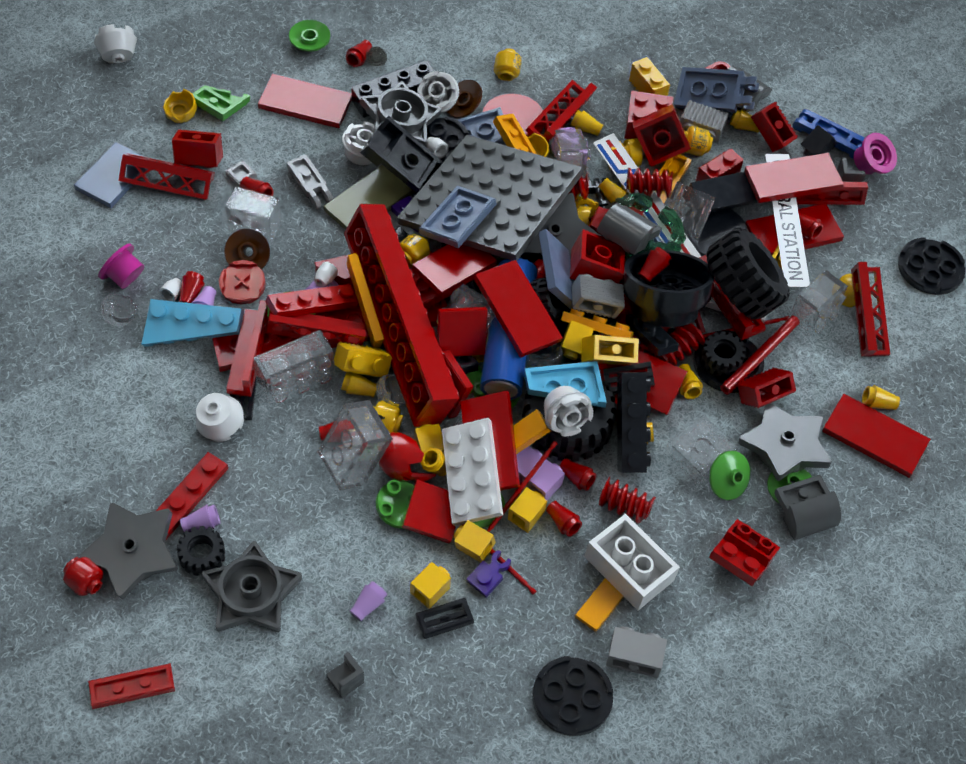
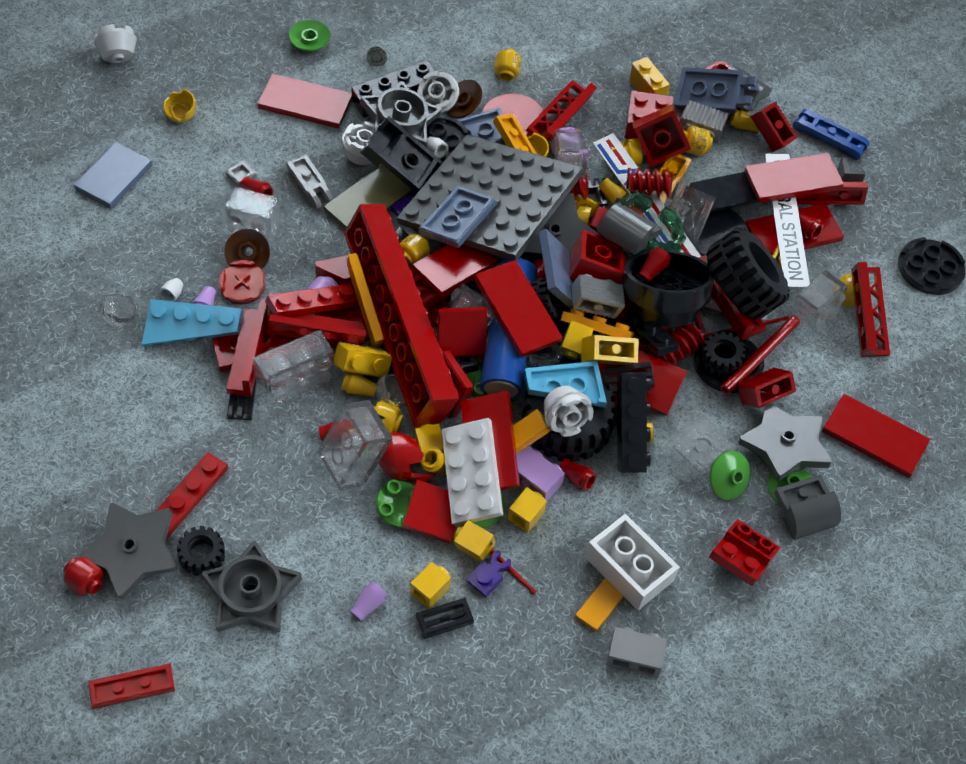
(122, 267): dark pink piece -> none
(166, 167): red fence -> none
(191, 286): red cone -> none
(197, 148): red brick -> none
(205, 516): lavender cone -> none
(218, 416): white cone -> none
(219, 101): bright green wing -> none
(325, 274): white hose -> none
(346, 676): dark grey panel -> none
(357, 54): red cone -> none
(522, 485): red piece -> none
(565, 520): red cone -> none
(572, 696): black tile -> none
(586, 123): yellow cone -> none
(626, 501): red piece -> none
(691, 386): yellow cone -> none
(724, 164): red brick -> none
(818, 142): black brick -> none
(876, 155): dark pink piece -> none
(879, 398): yellow cone -> none

